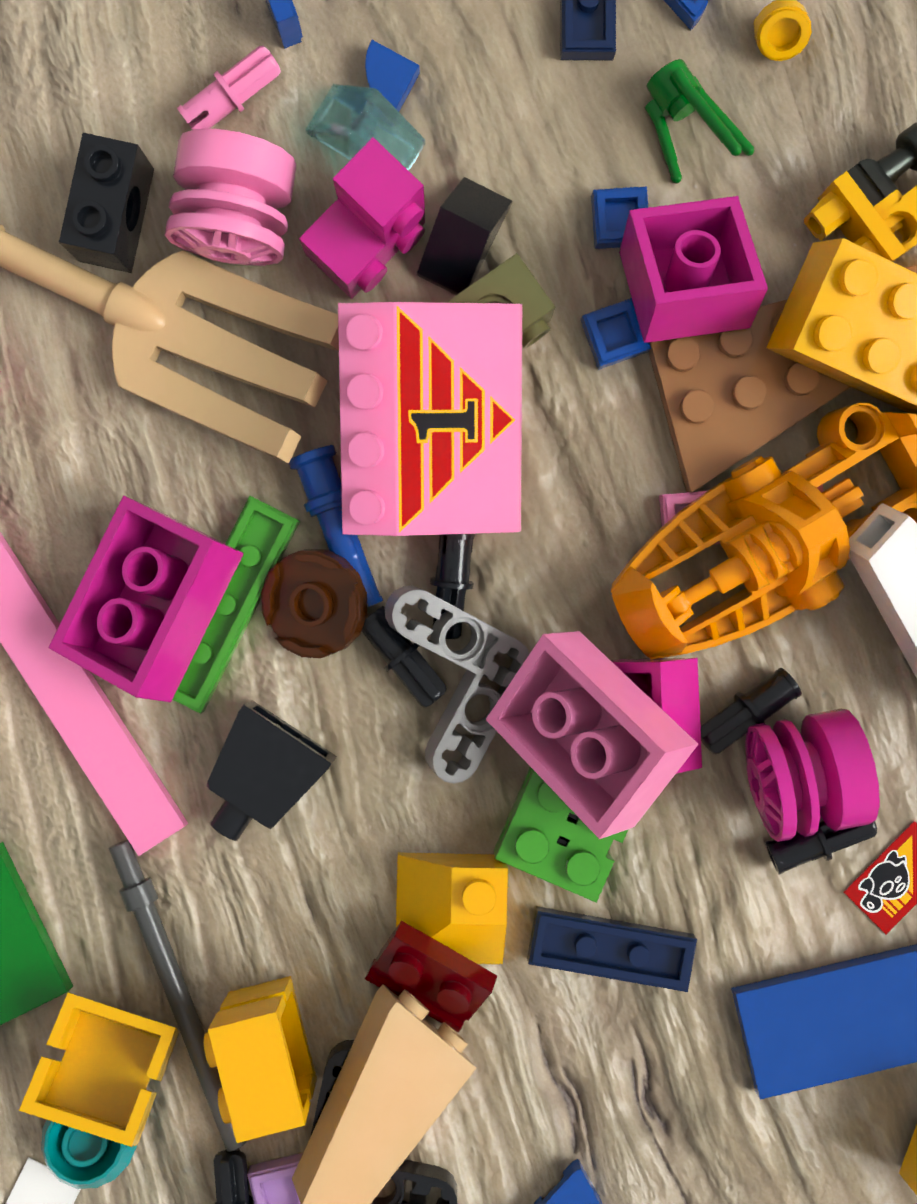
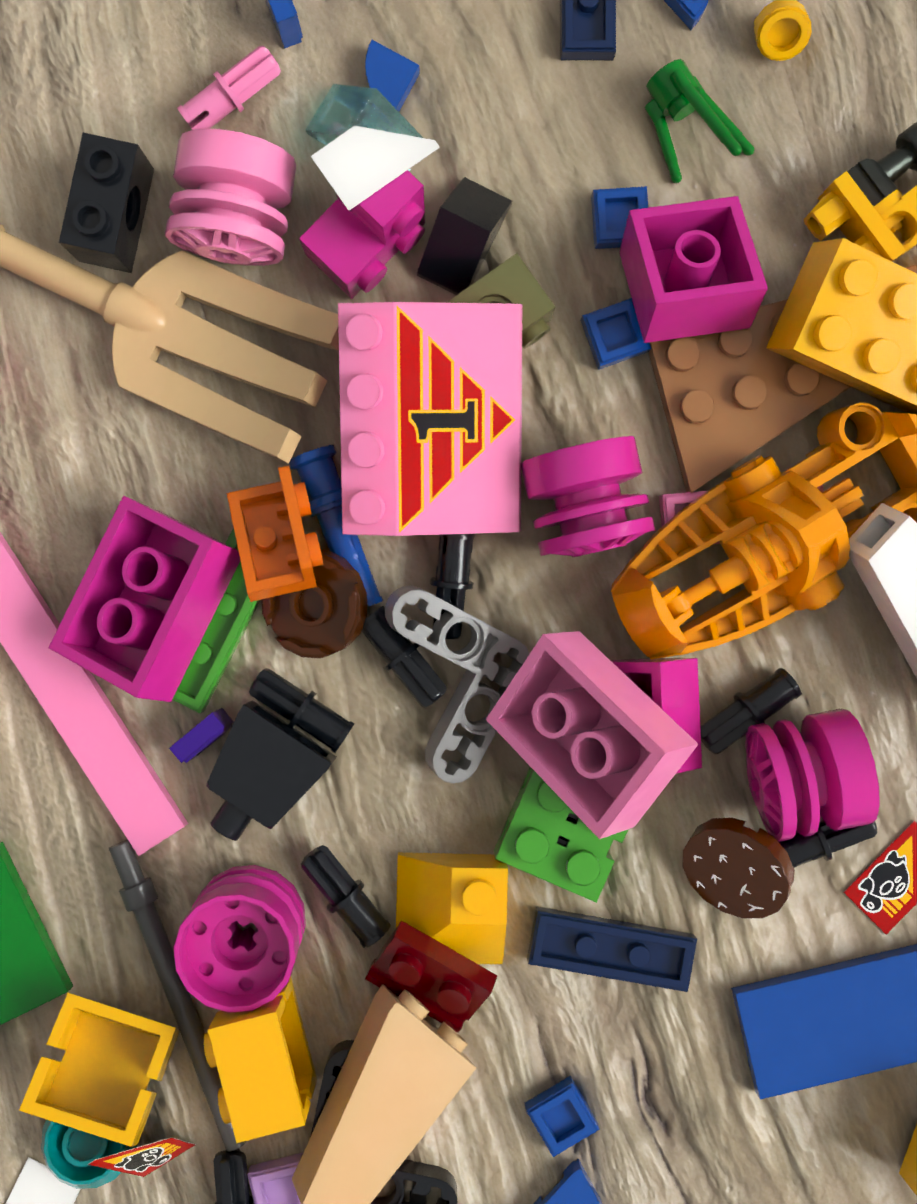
(144, 1159): none -> sticker
(202, 736): none -> dark purple tile
(233, 966): none -> dark pink wheel
(271, 537): none -> orange bracket
(300, 709): none -> black axle
(345, 896): none -> black axle
(368, 160): none -> white sticker
(561, 1116): none -> blue tile
(587, 496): none -> dark pink wheel
(738, 868): none -> reddish brown tile

